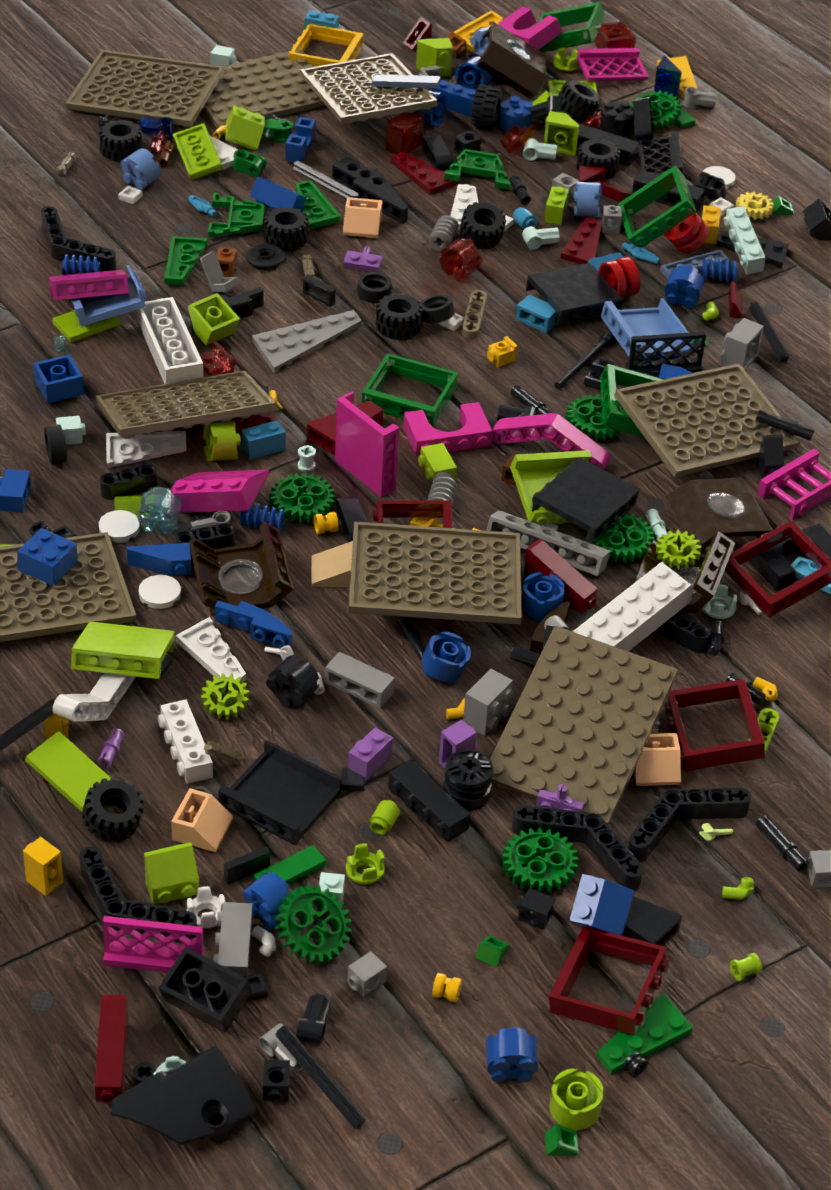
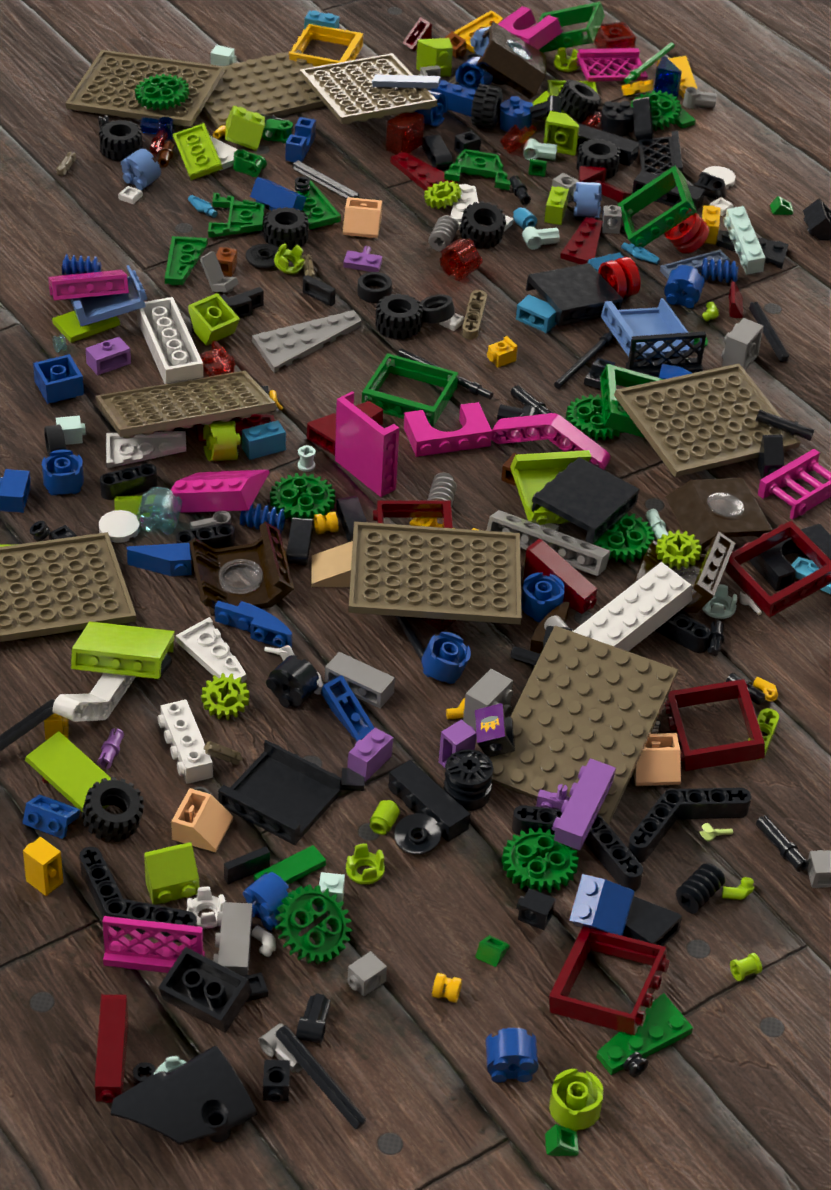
(47, 556): blue brick -> none
(49, 815): none -> blue bracket
(61, 245): black beam -> none
(63, 472): none -> blue brick
(108, 355): none -> medium lavender brick
(159, 591): white tile -> none
(162, 92): none -> green gear
(283, 255): none -> lime piece
(299, 541): none -> black beam
(302, 184): none -> black bush
(347, 707): none -> blue slope
(370, 186): black brick -> none
(417, 826): none -> black dish
(436, 460): lime brick -> none
(442, 194): none -> lime gear
(474, 387): none -> black bar
(494, 731): none -> piece
(537, 167): none -> green slope
(584, 803): none -> medium lavender brick
(635, 74): none -> green bar
(636, 87): none -> yellow plate
(700, 887): none -> black piece
(755, 205): light yellow gear -> none

